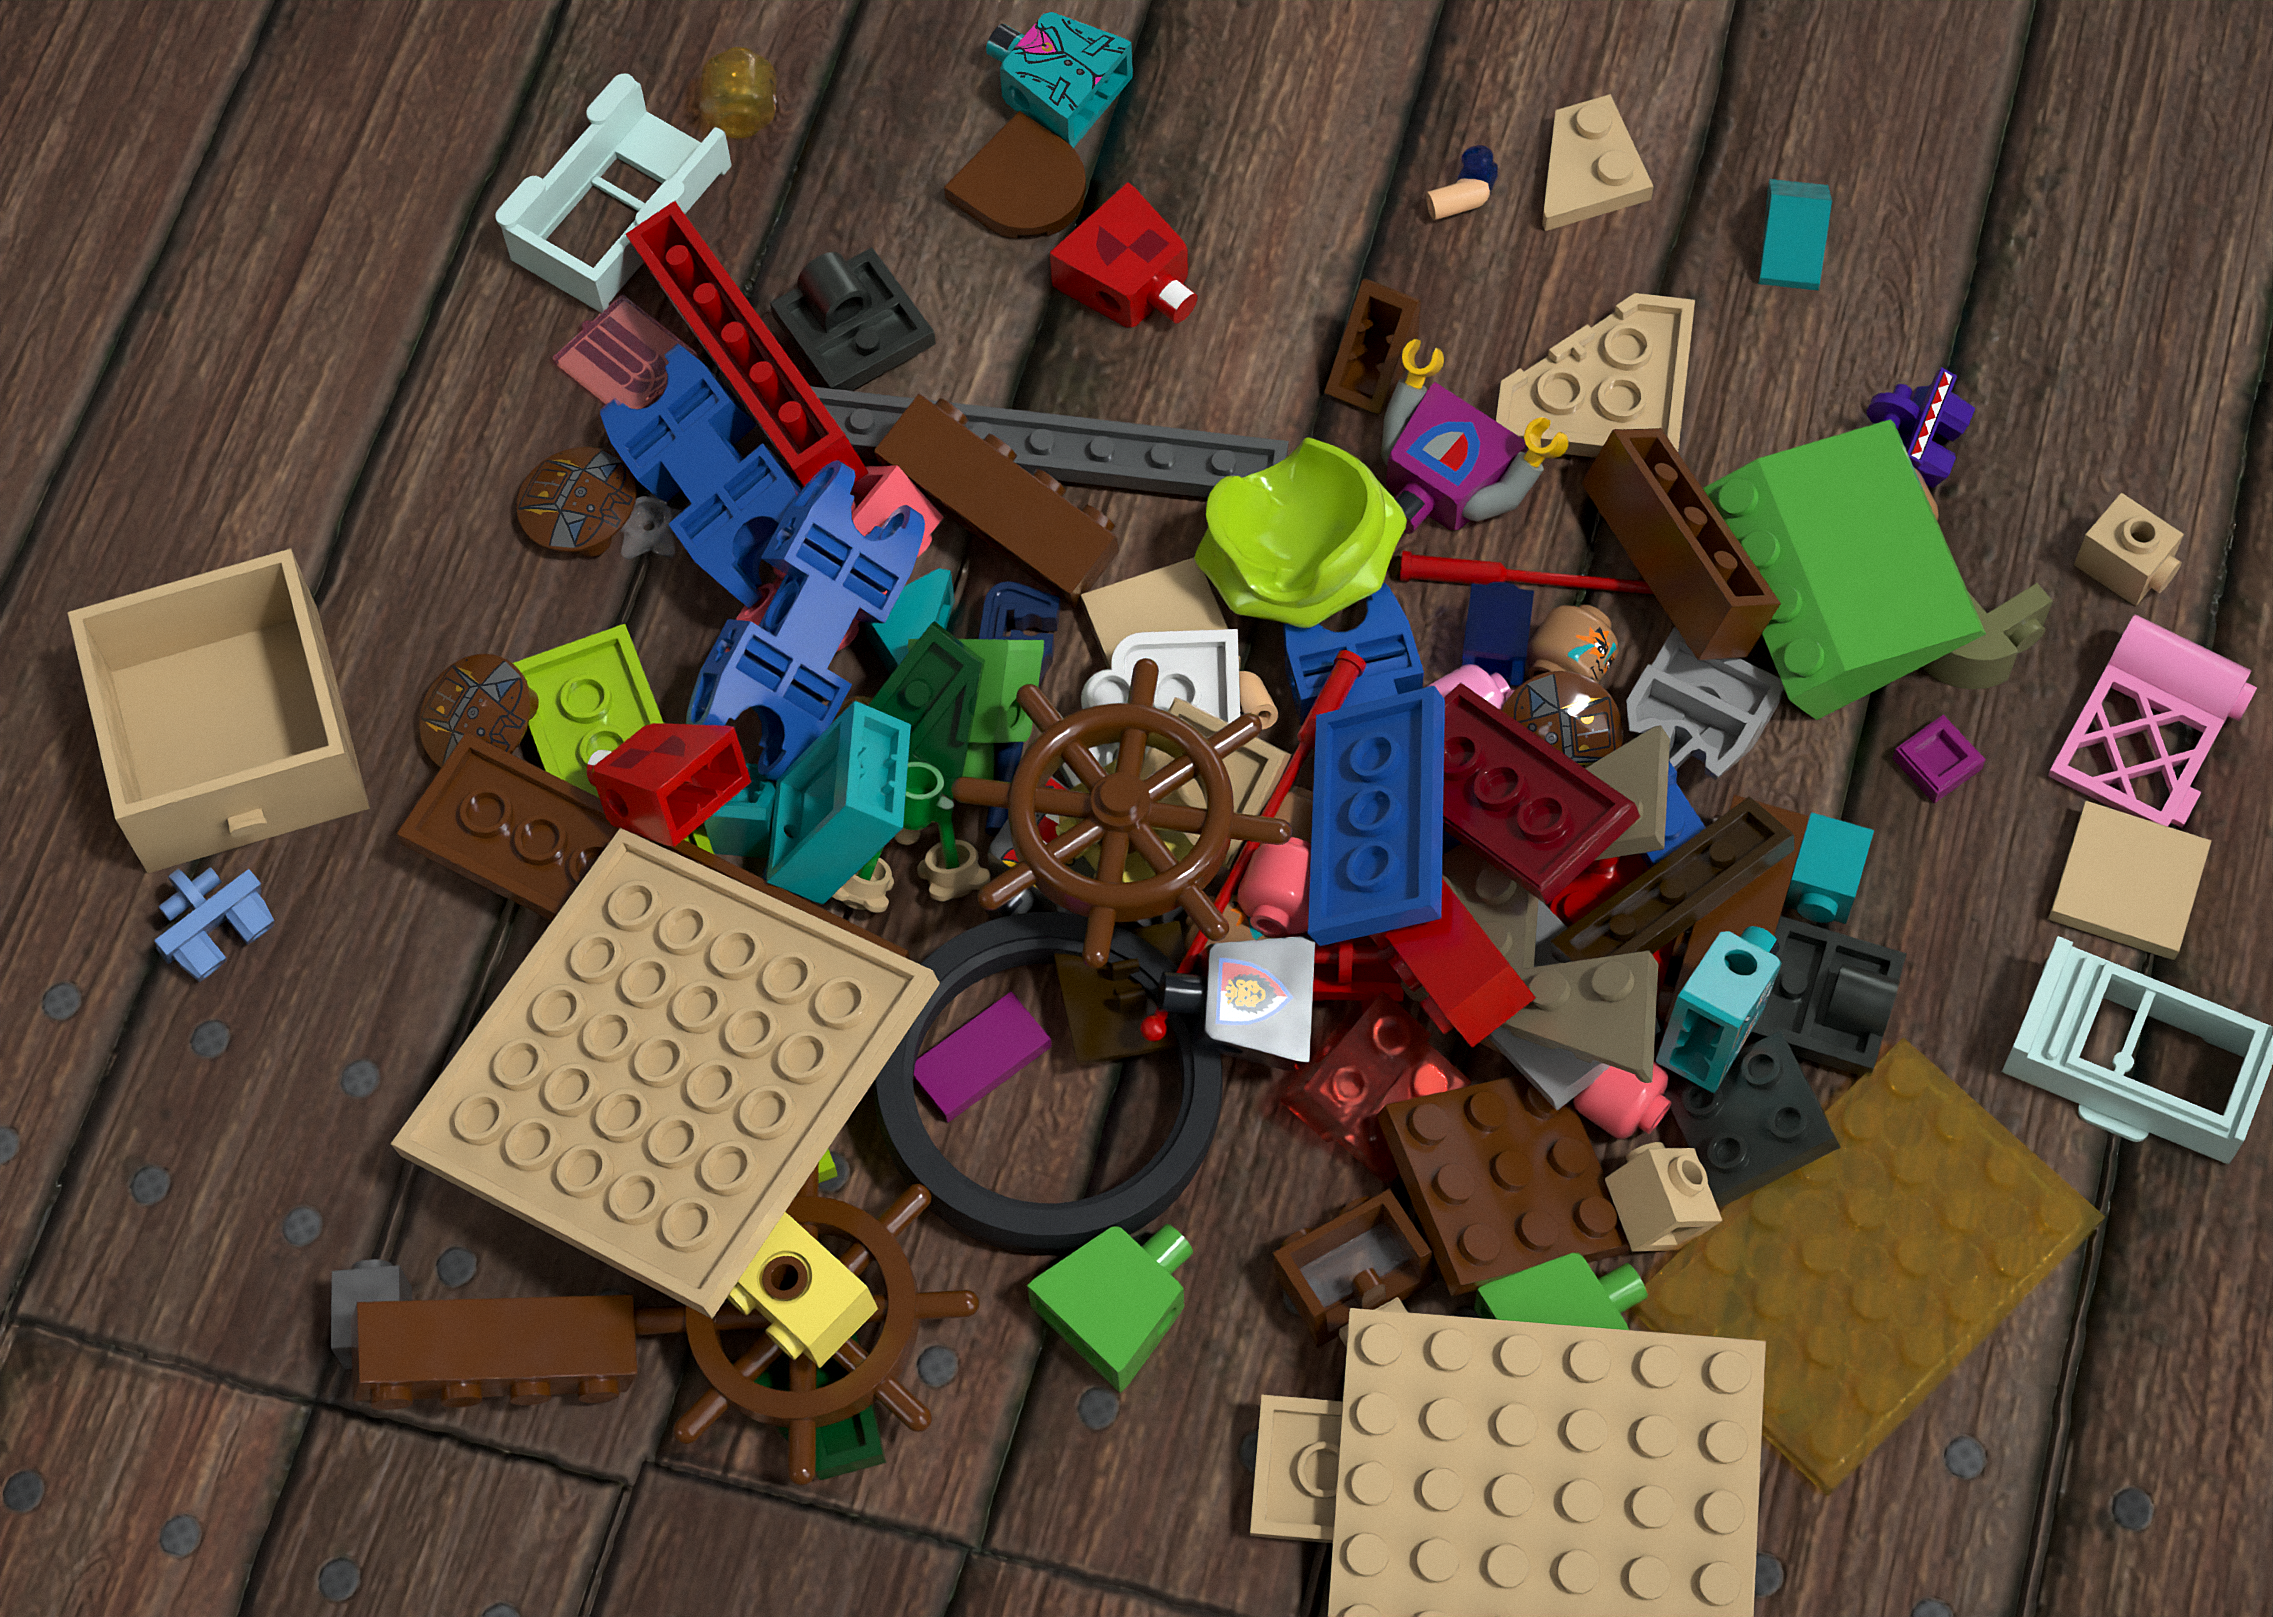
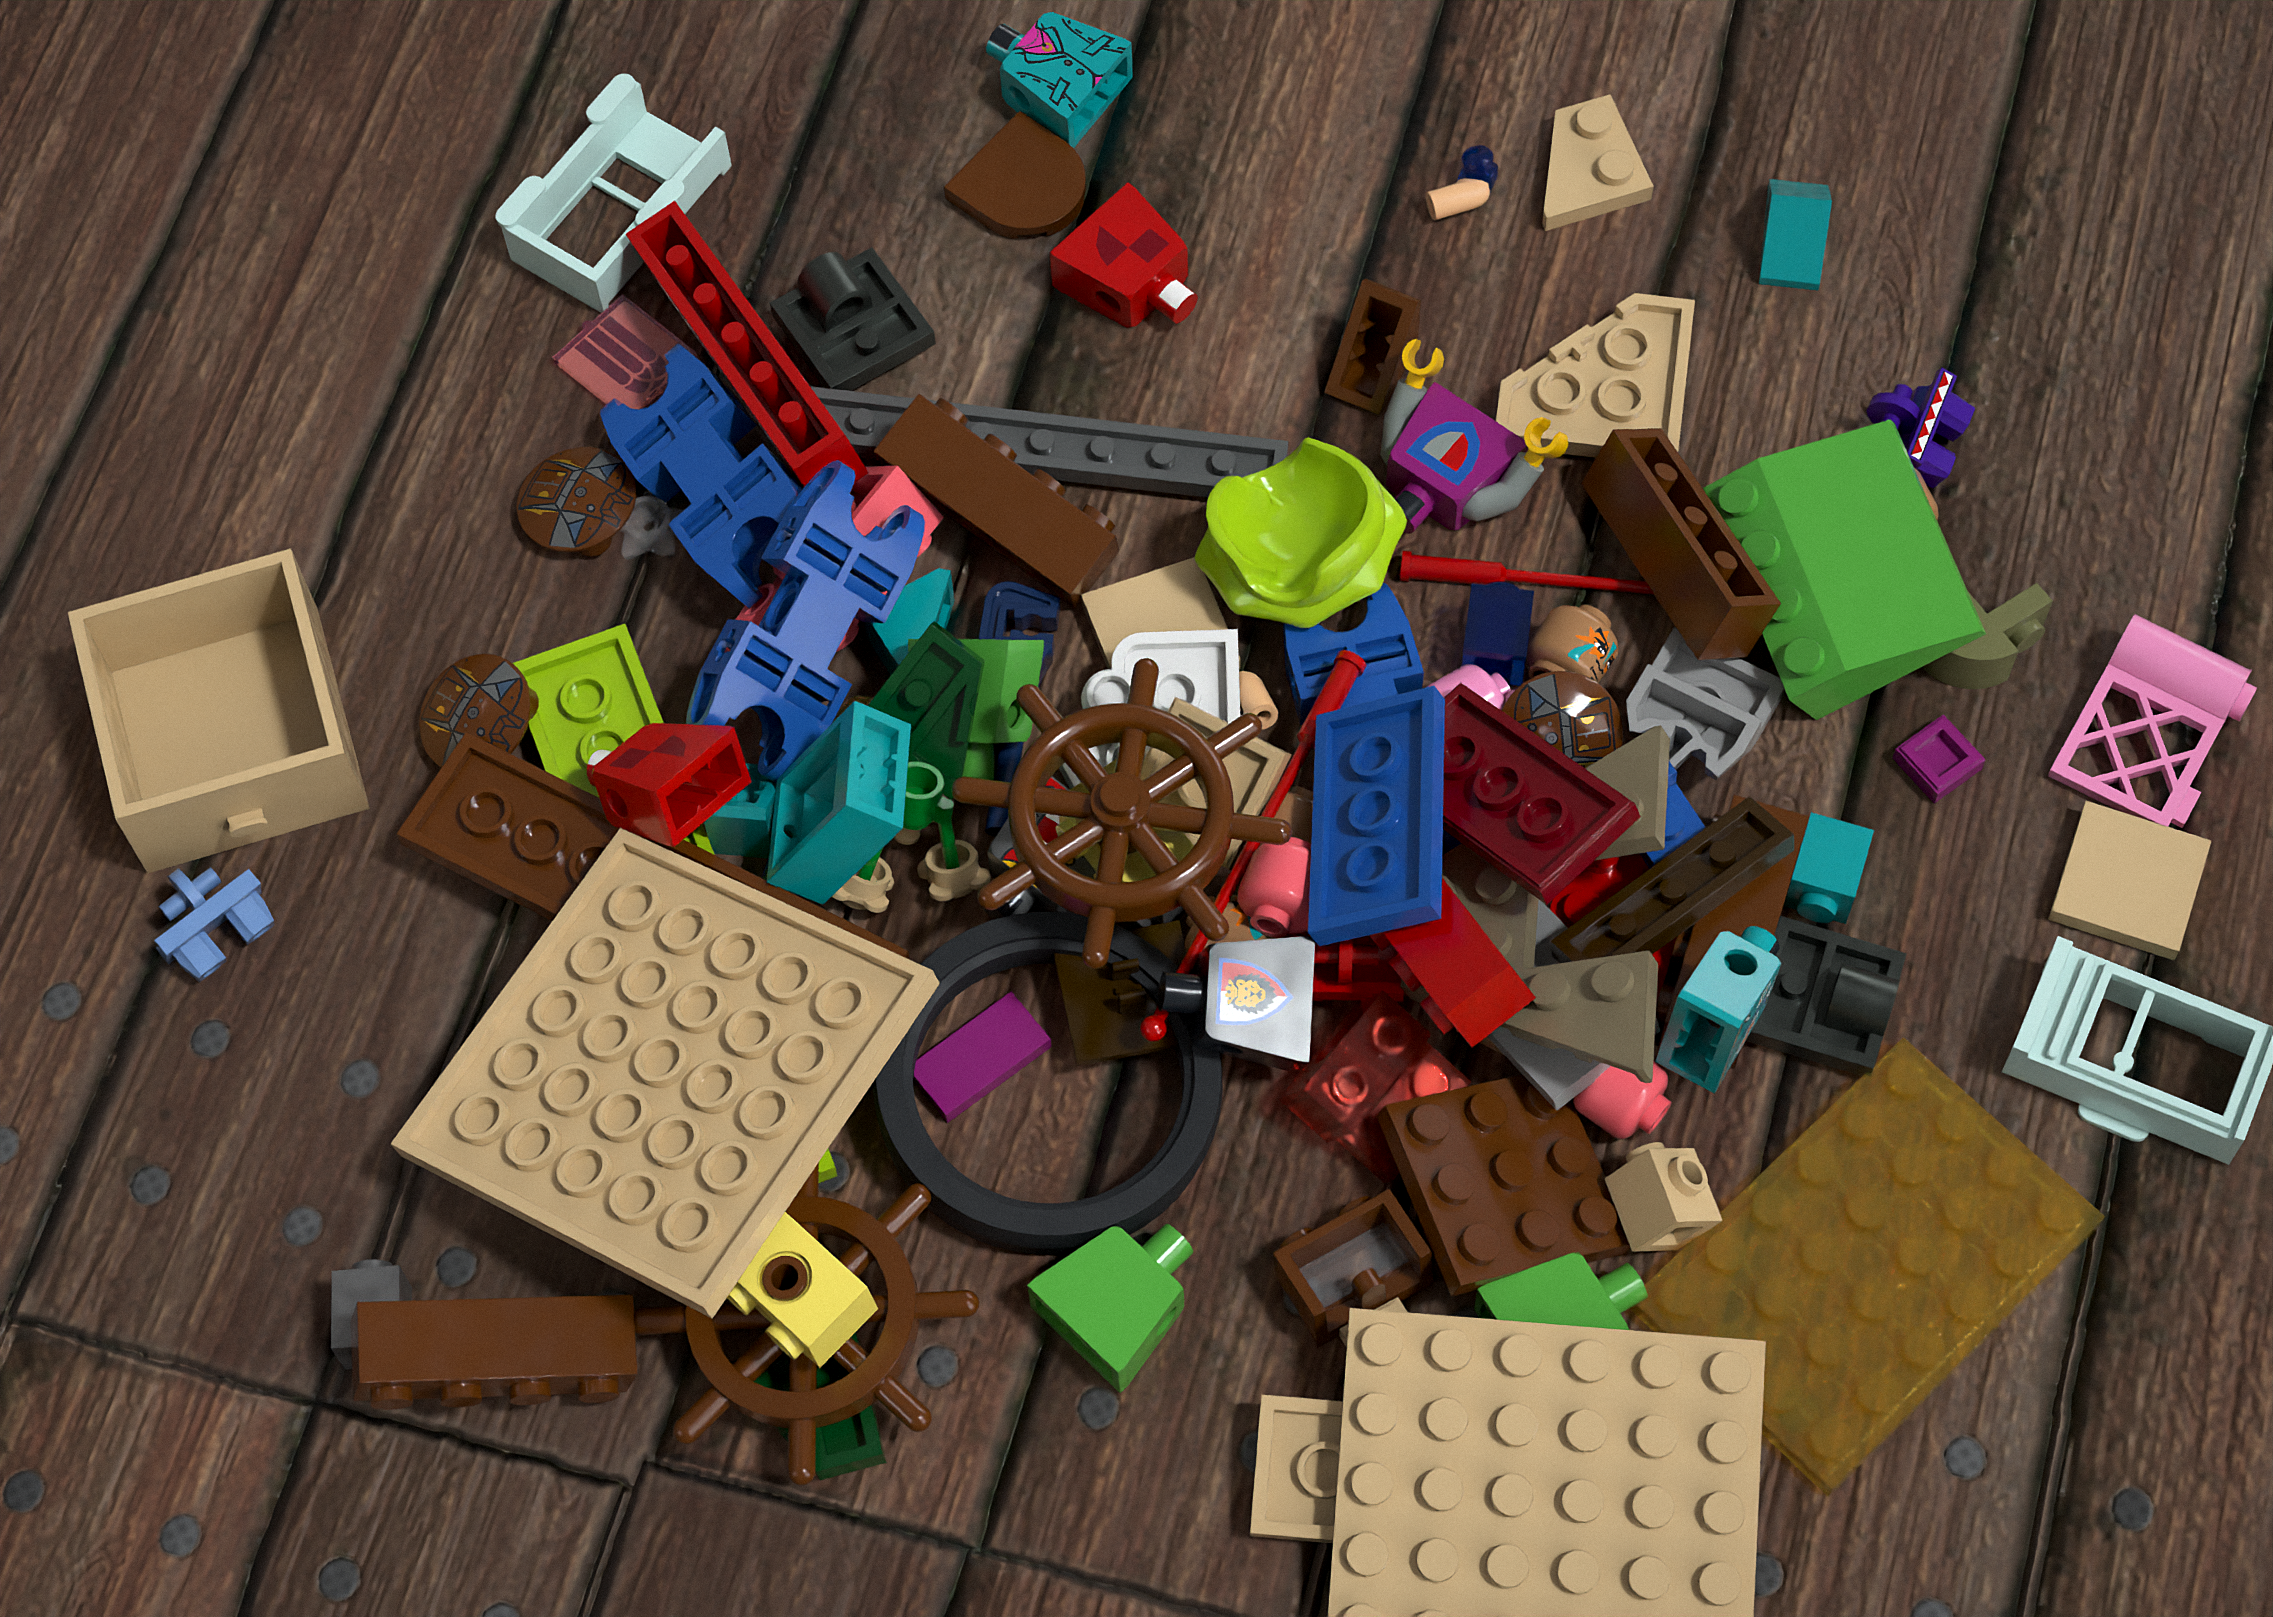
(738, 92): clear yellow head -> none
(1756, 1123): pearl dark grey plate -> none
(2130, 550): tan brick -> none

